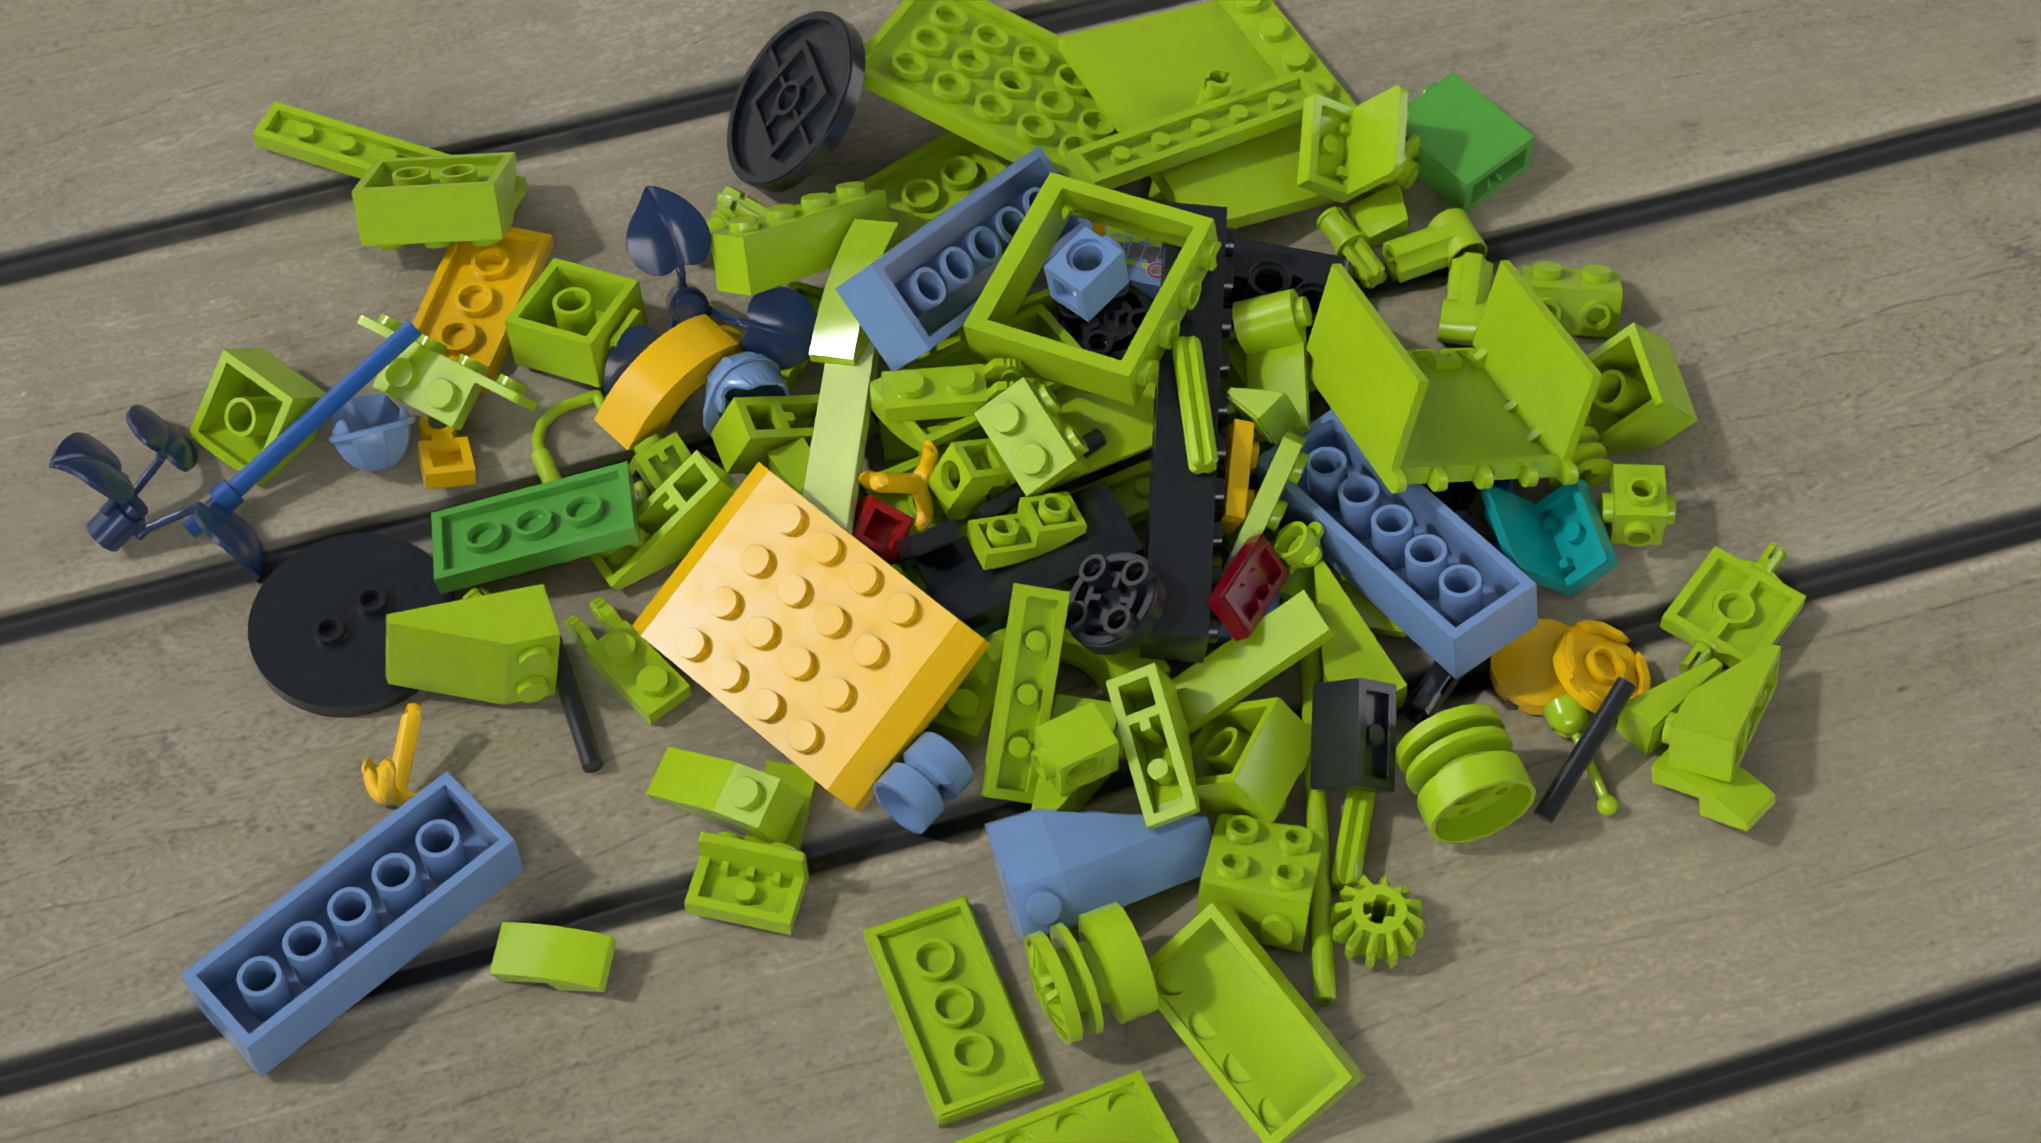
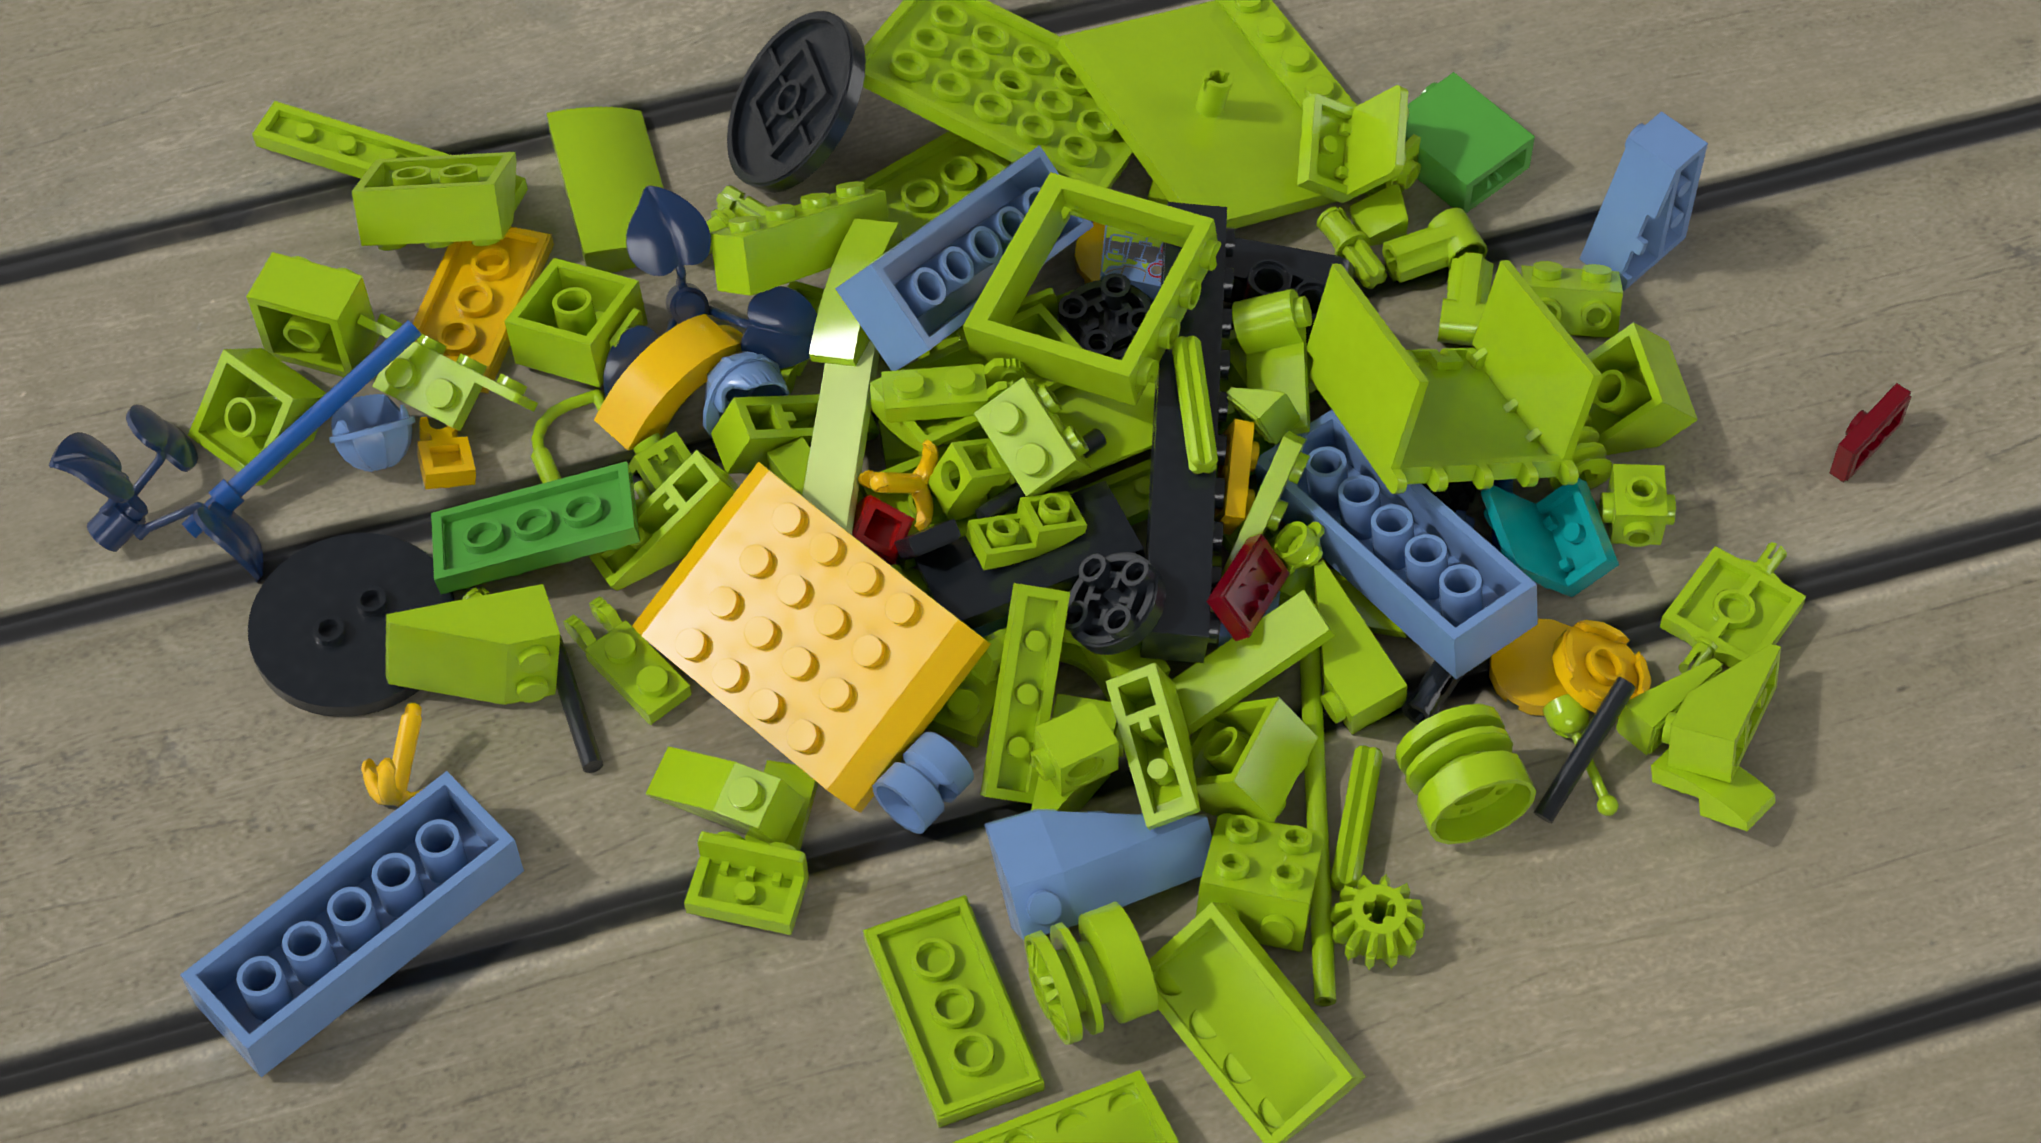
(312, 314): none -> lime brick
(553, 955): lime slope -> none
(604, 169): none -> lime slope
(1087, 273): medium blue brick -> none
(1192, 132): lime plate -> none
(1353, 735): black panel -> none
(1647, 199): none -> medium blue wedge
(1869, 432): none -> dark red plate

